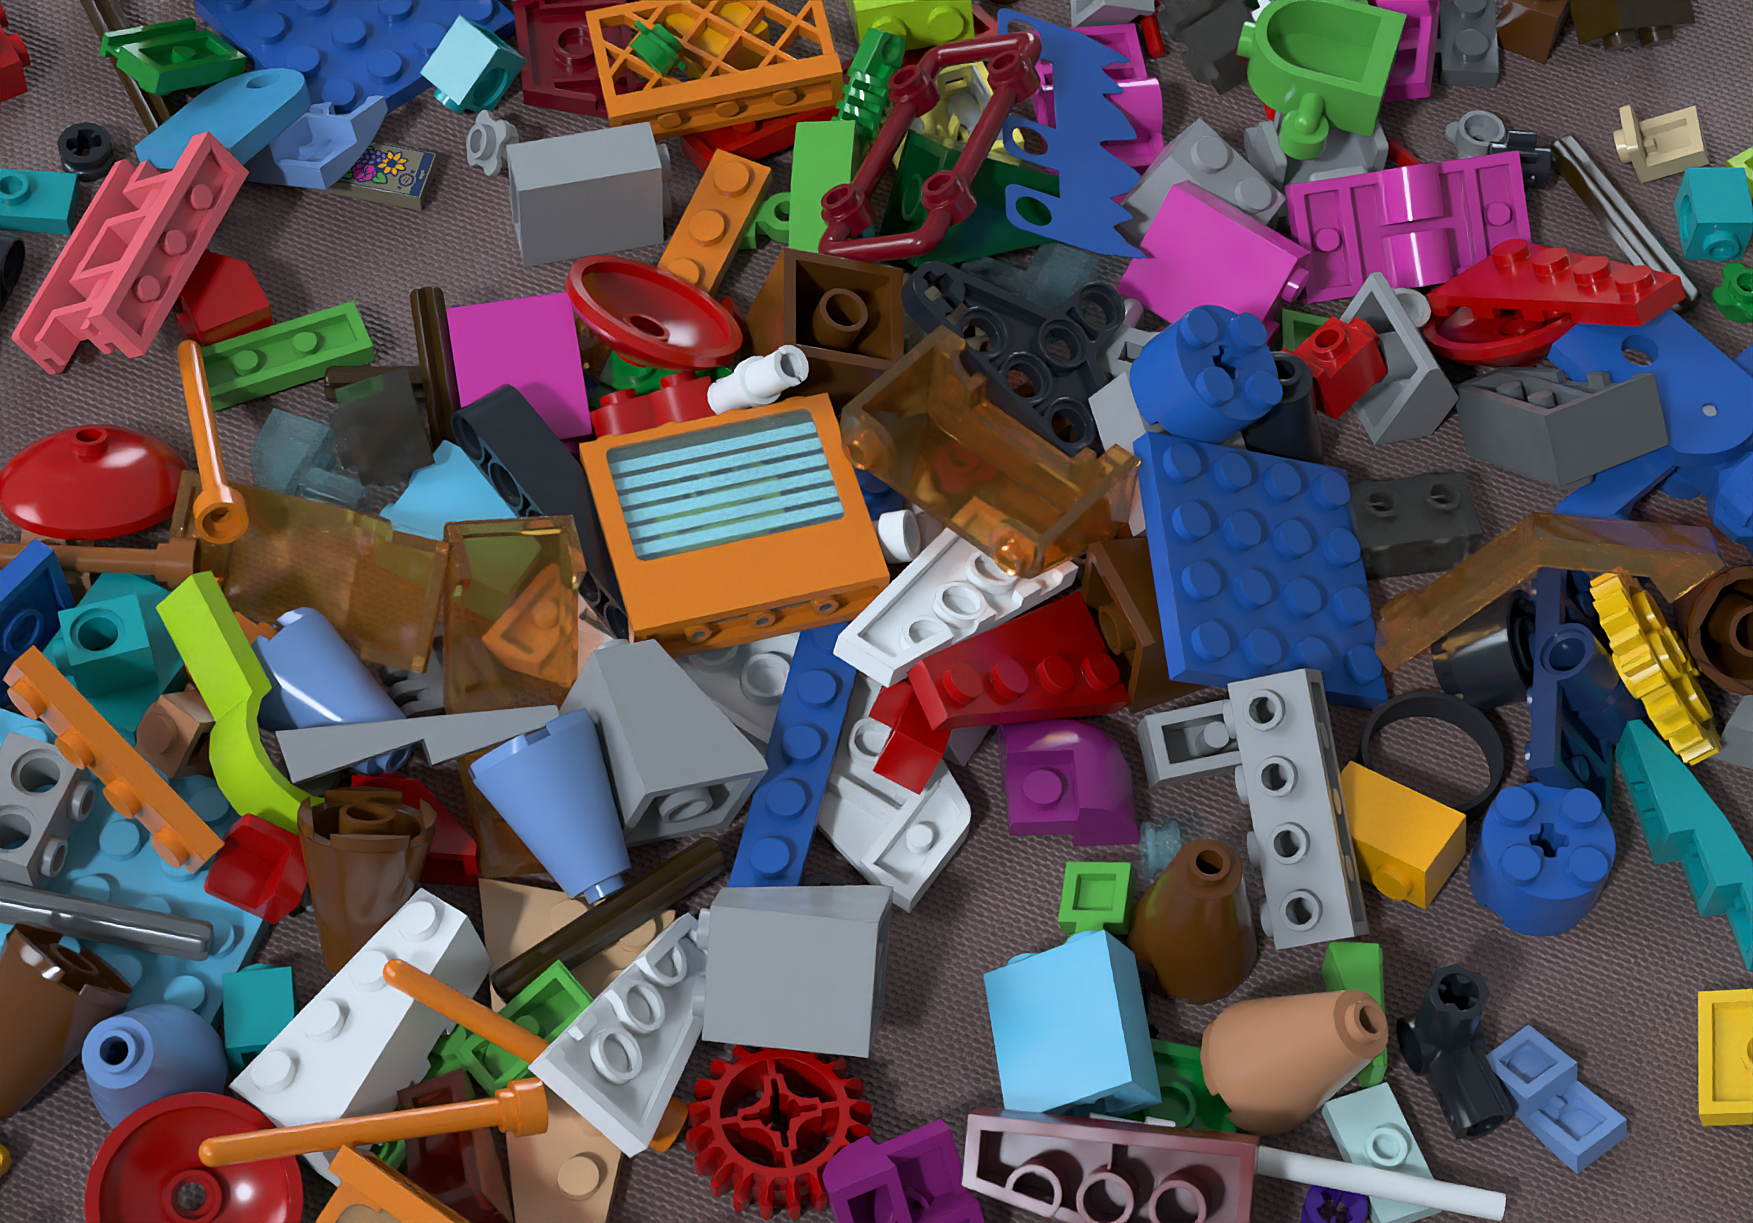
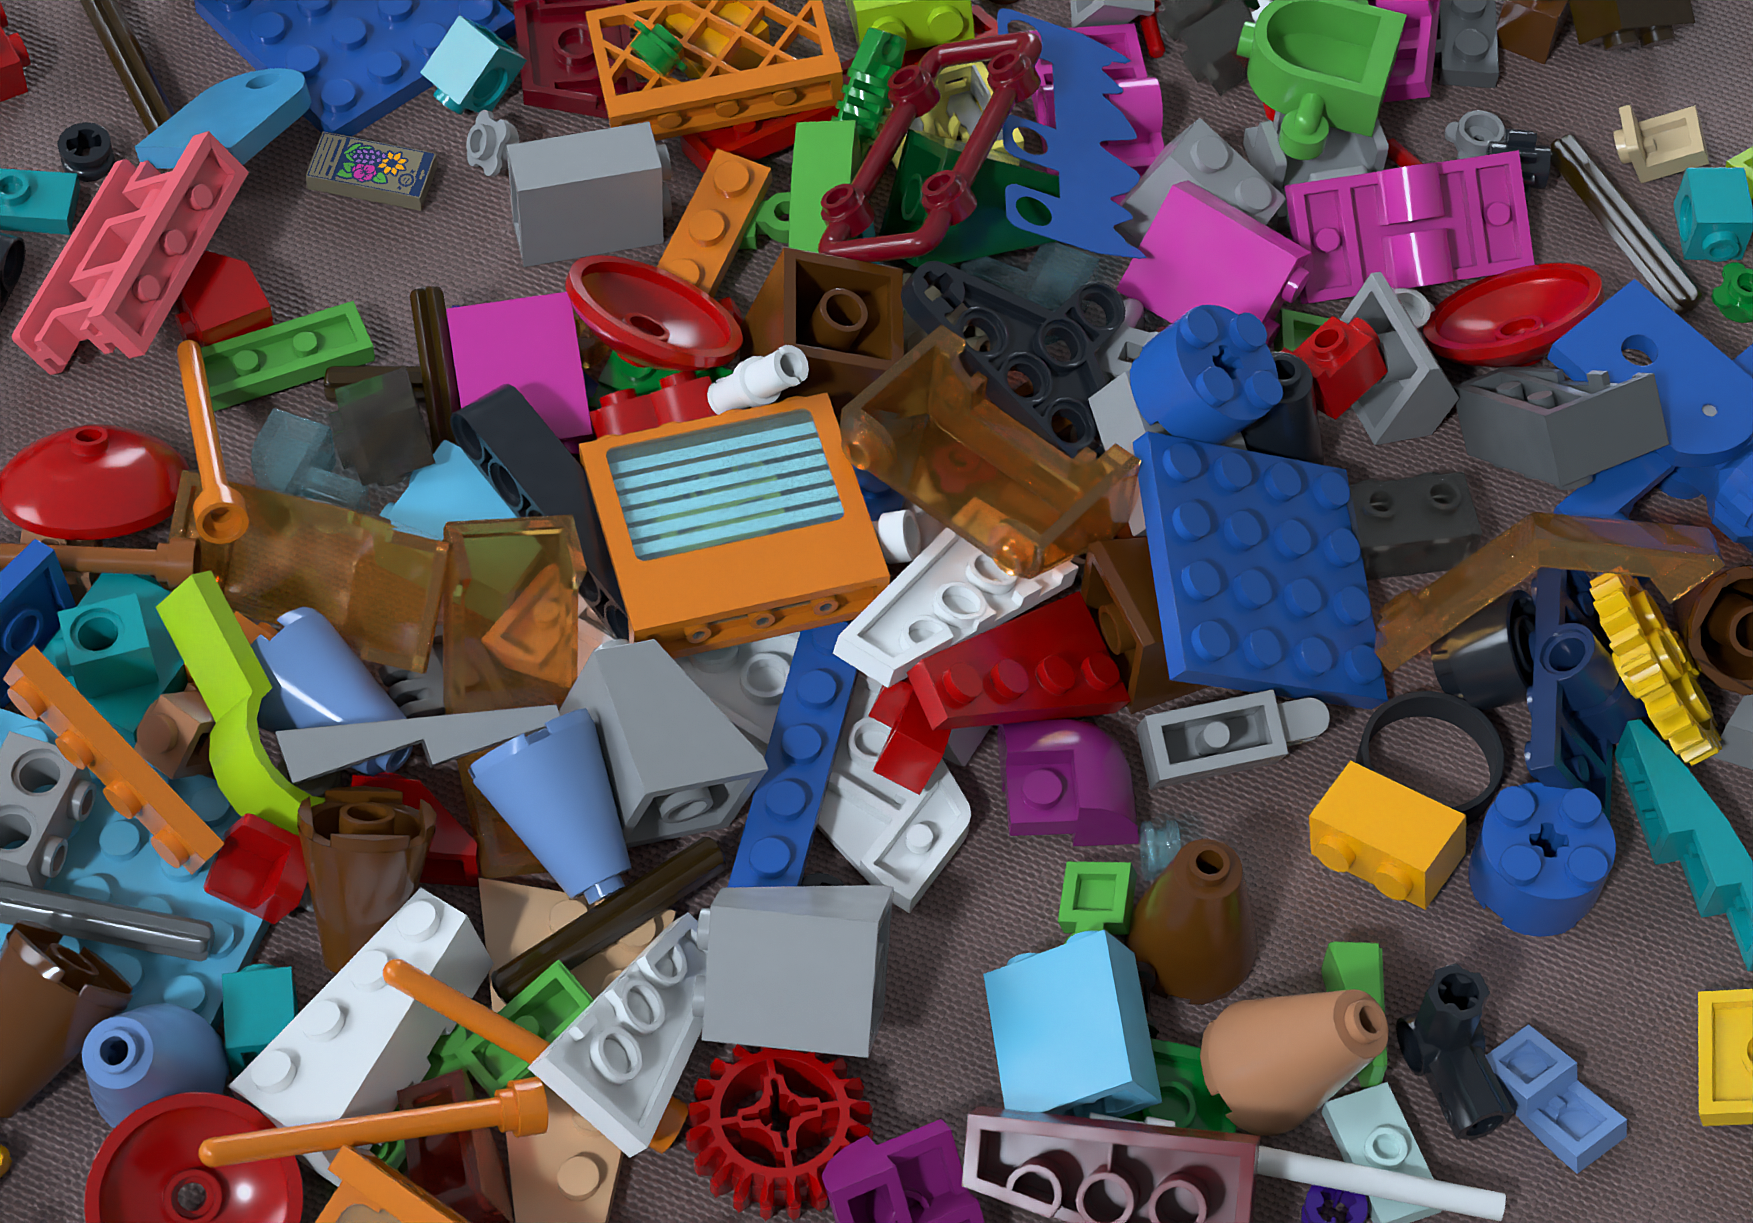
(172, 56): green plate -> none
(318, 146): medium blue slope -> none
(1295, 809): light grey brick -> none
(1558, 282): red wing -> none

